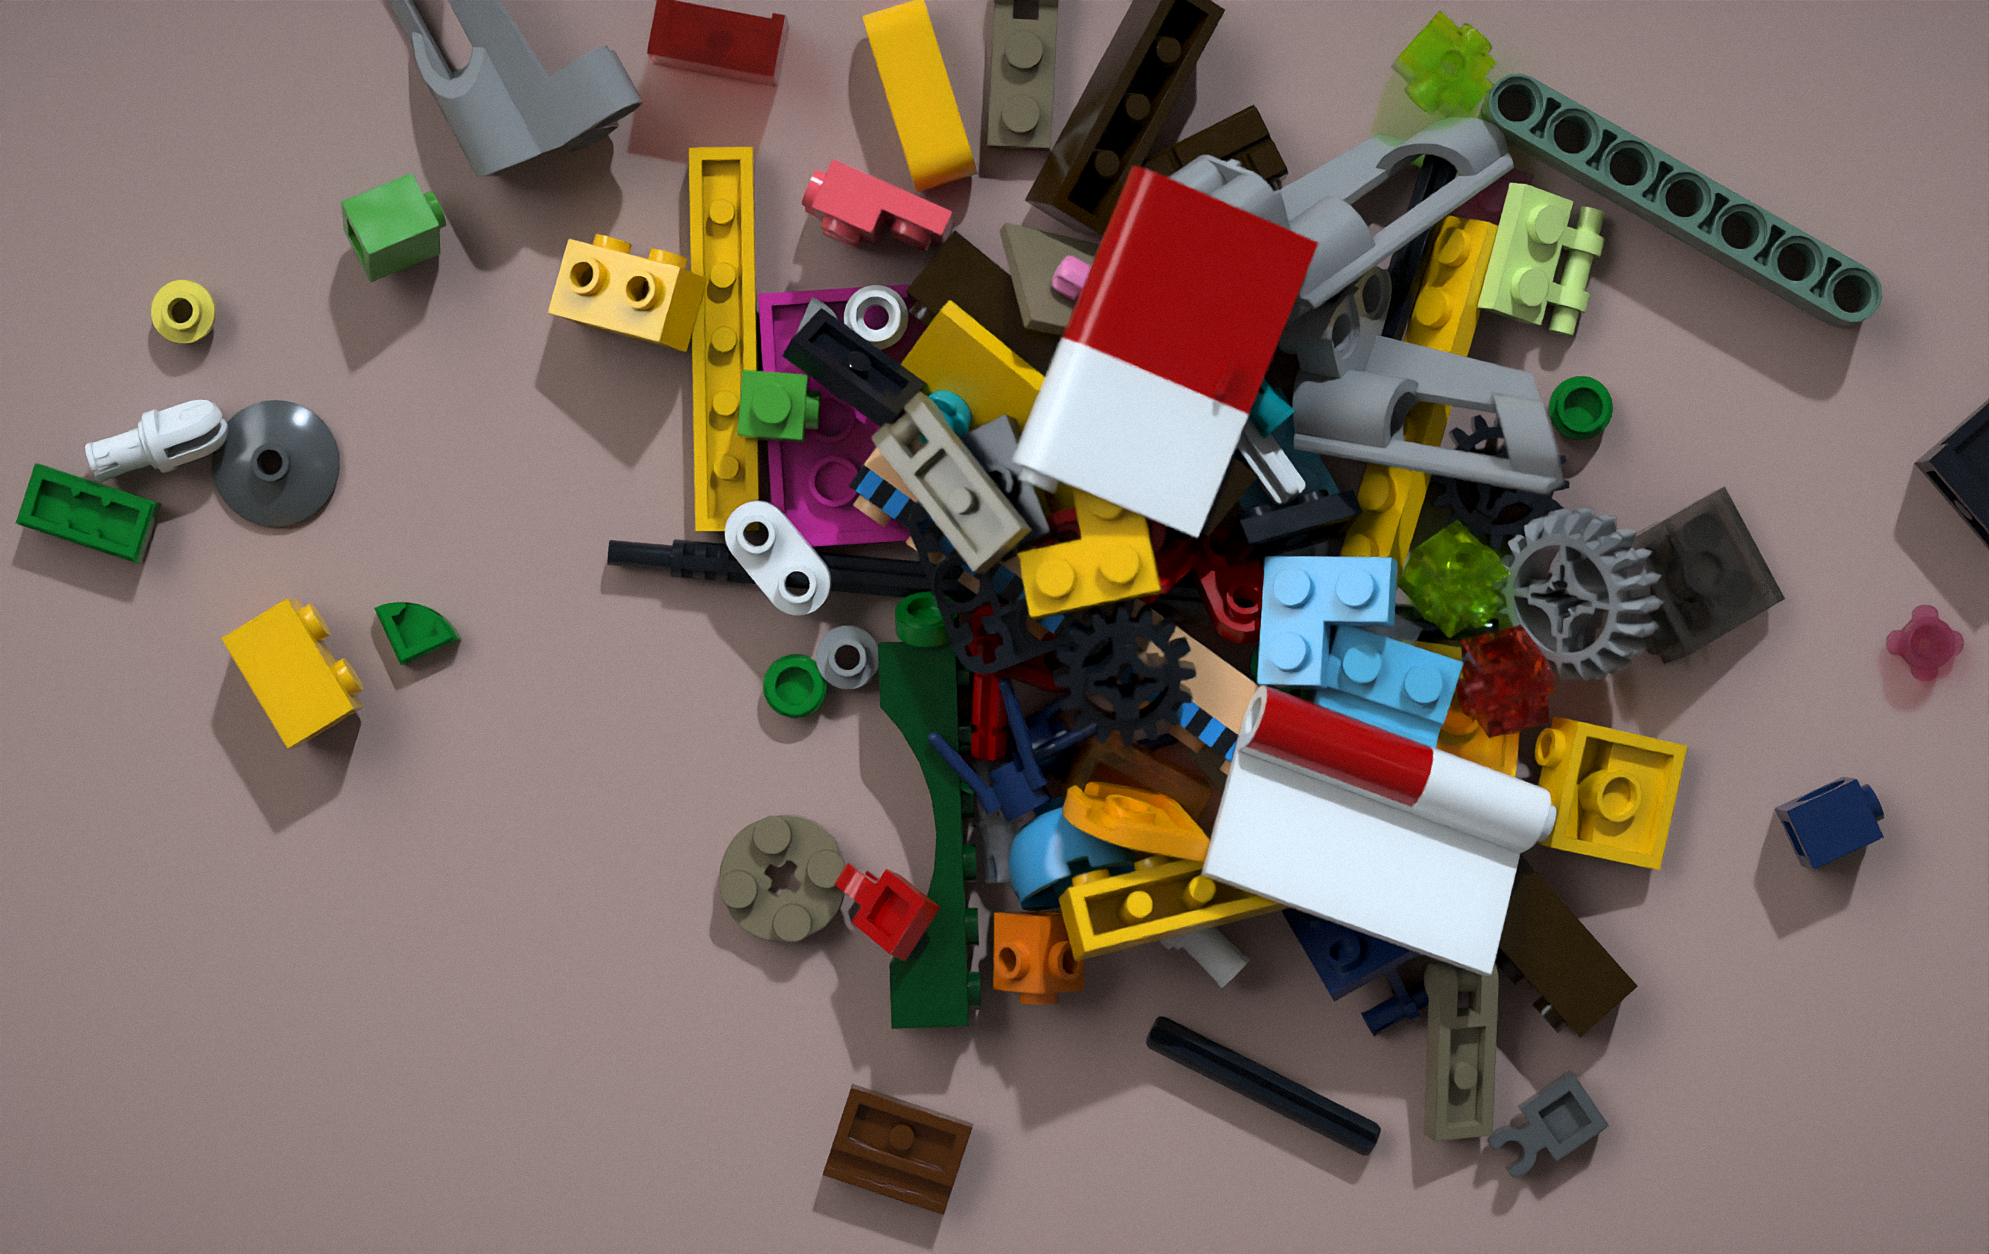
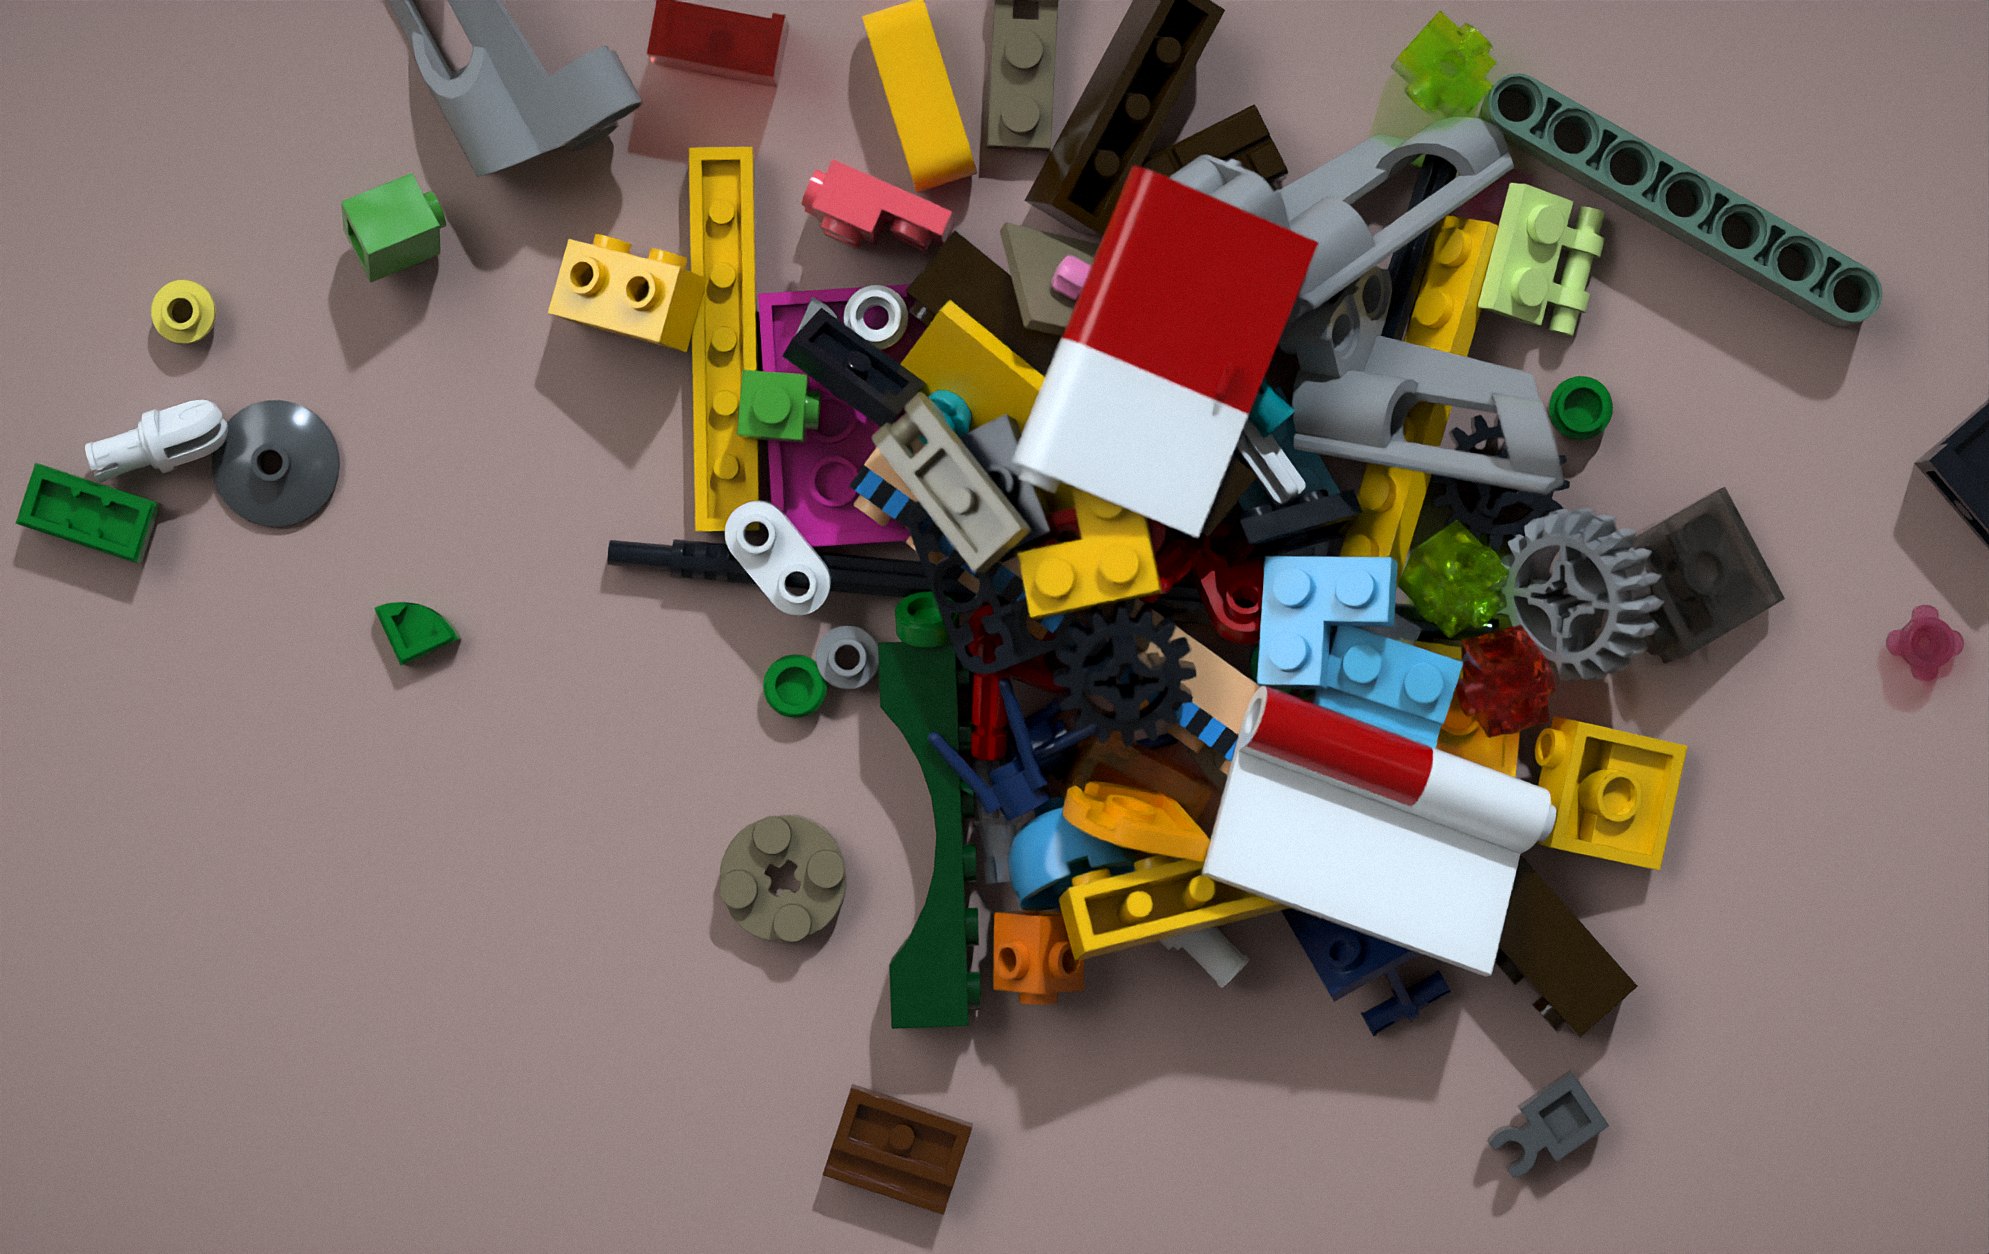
(295, 671): yellow brick -> none
(890, 910): red plate -> none
(1263, 1085): black axle -> none
(1460, 1053): dark tan plate -> none
(1831, 821): dark blue brick -> none

